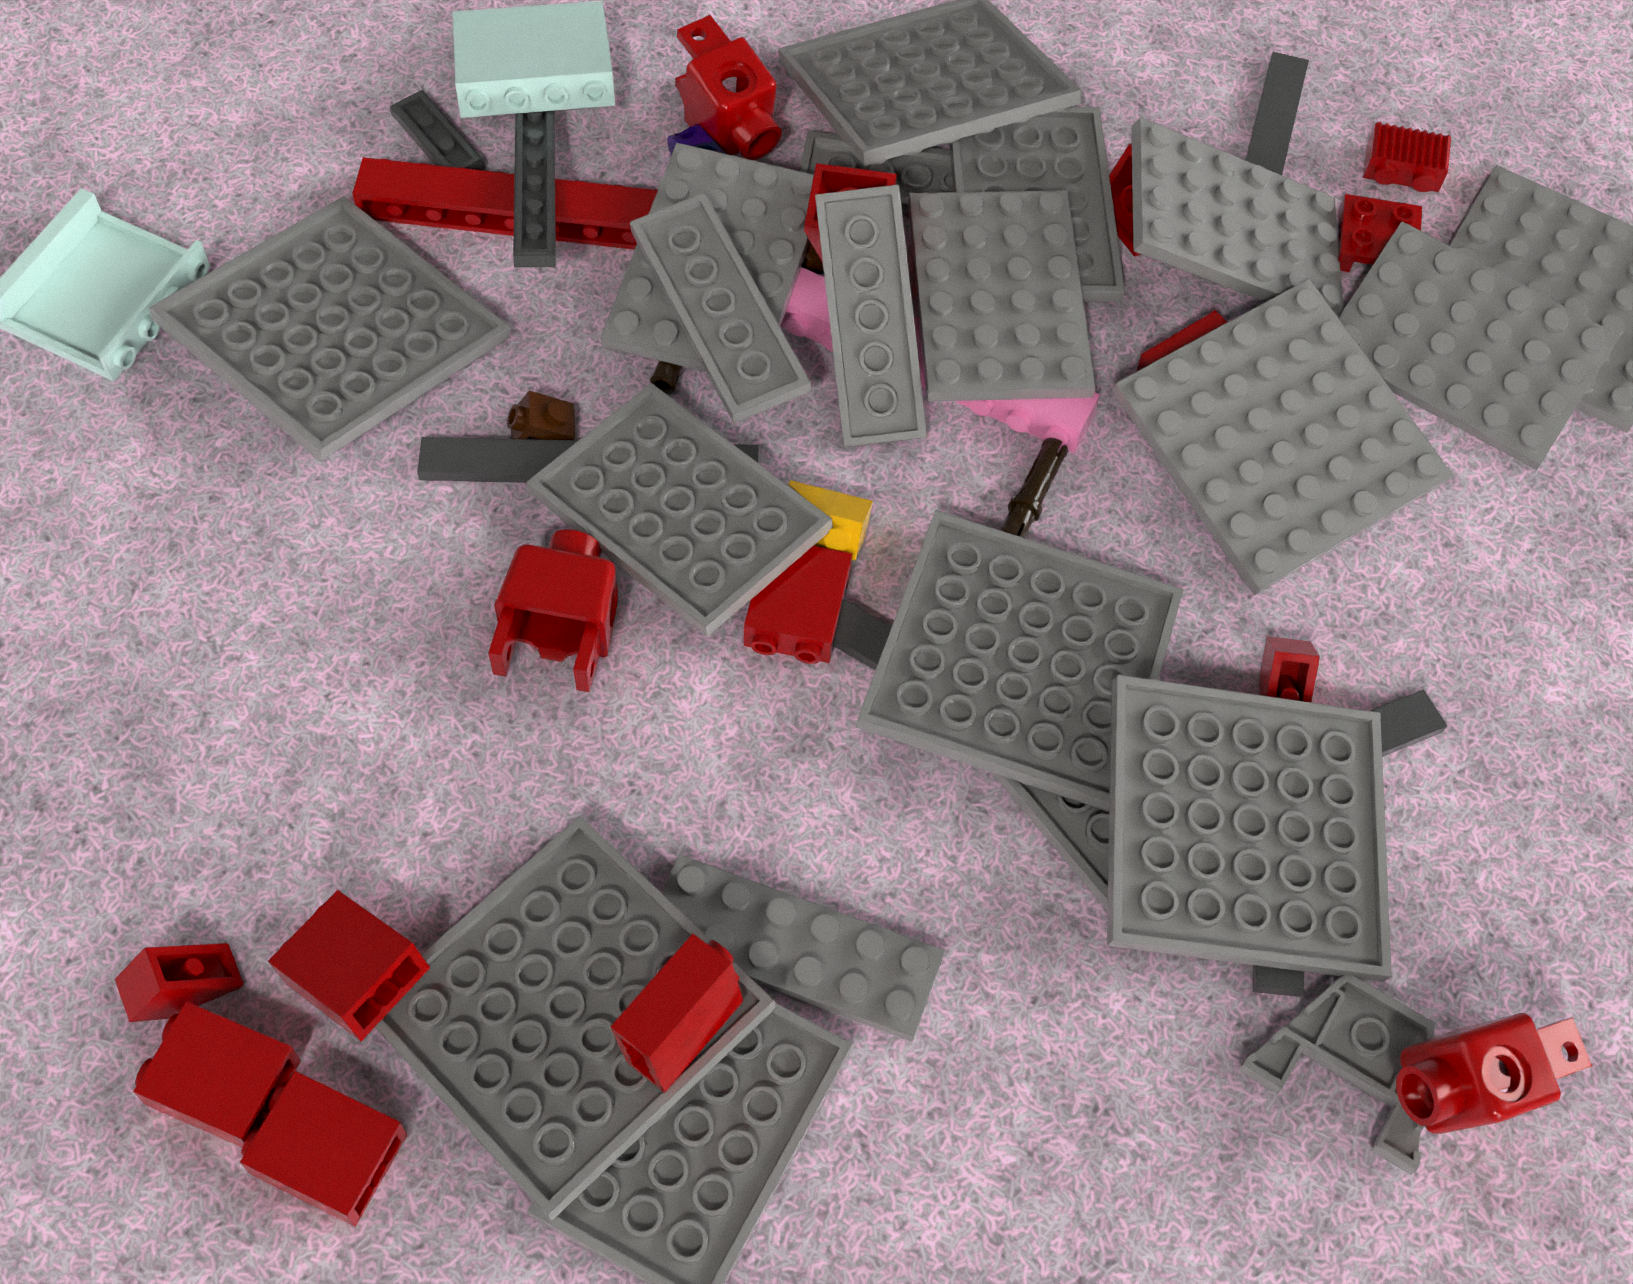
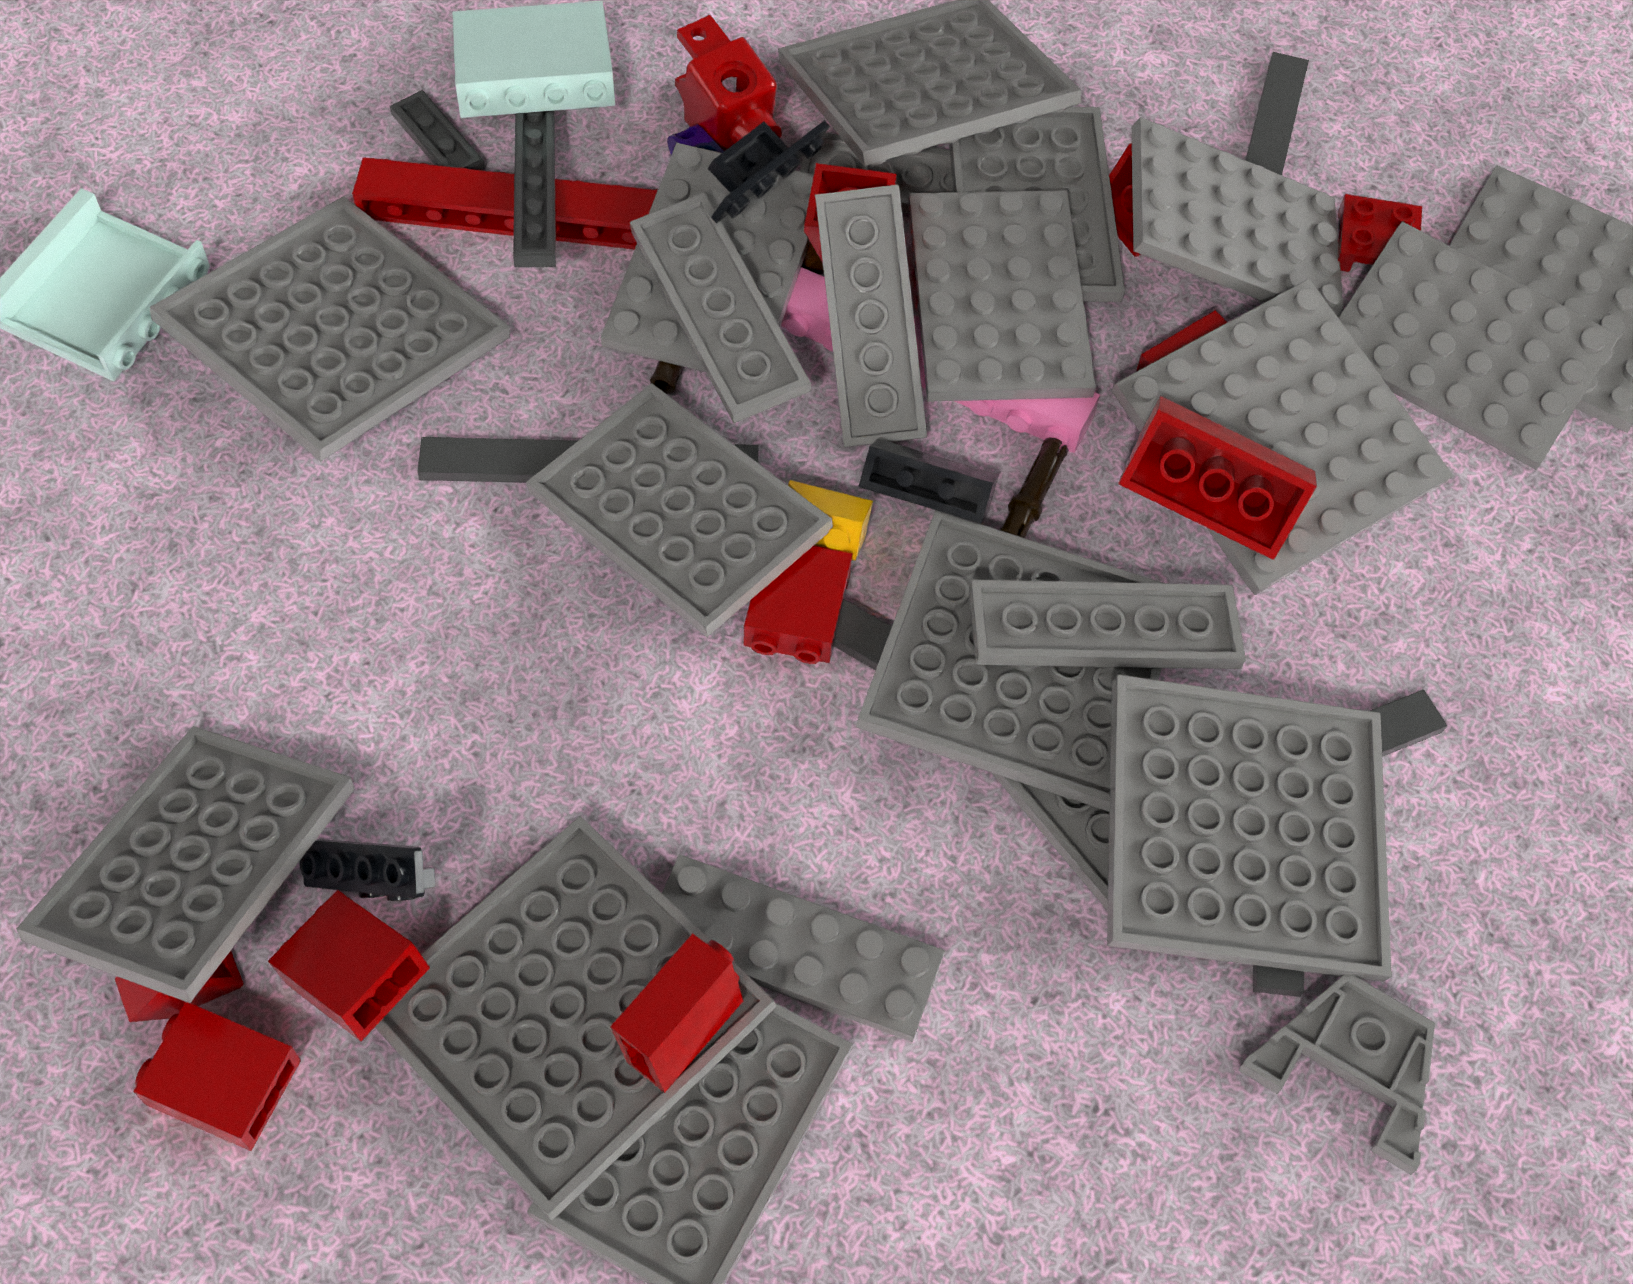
(187, 863): none -> light grey plate
(323, 1147): red brick -> none
(367, 869): none -> black bracket
(542, 418): reddish brown bracket -> none
(558, 603): red piece -> none
(755, 161): none -> black bracket
(928, 480): none -> black brick
(1105, 624): none -> light grey plate
(1218, 478): none -> red slope
(1288, 669): red slope -> none
(1407, 157): red brick -> none
(1457, 1077): red piece -> none

